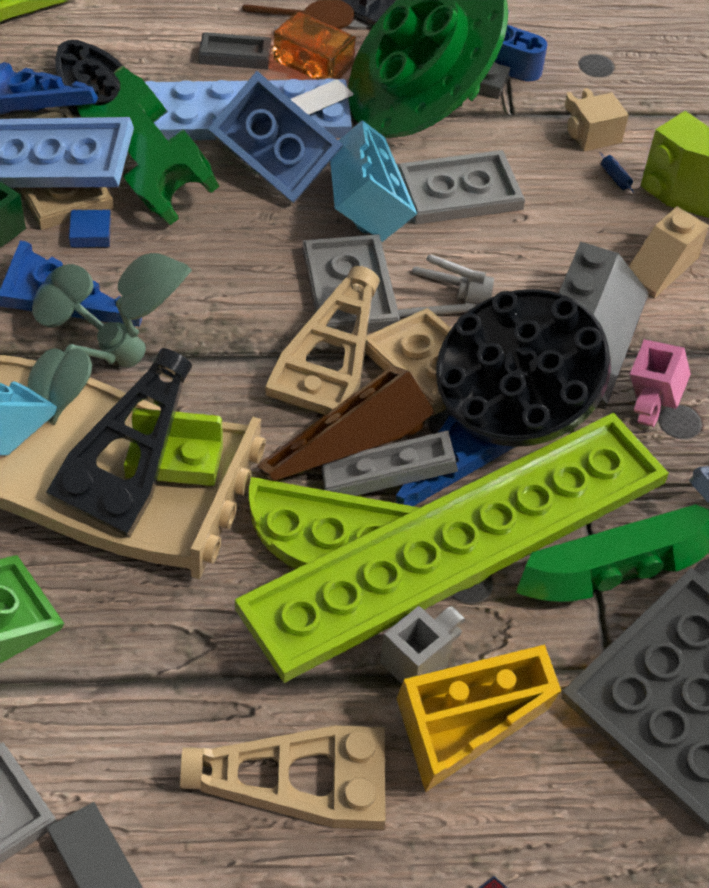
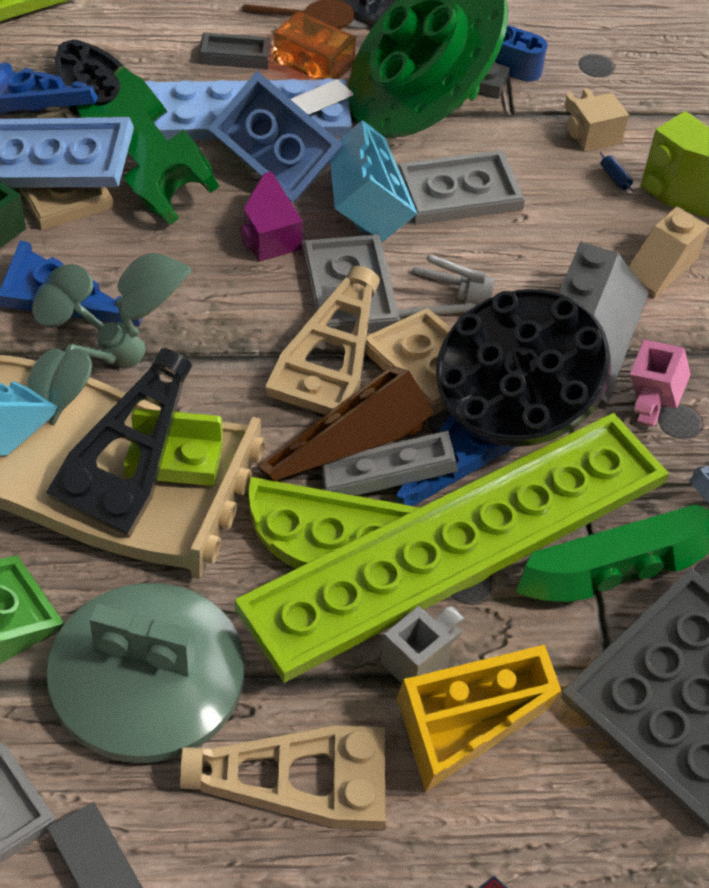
(90, 228): blue tile -> none
(145, 672): none -> sand green bracket
(271, 221): none -> magenta slope

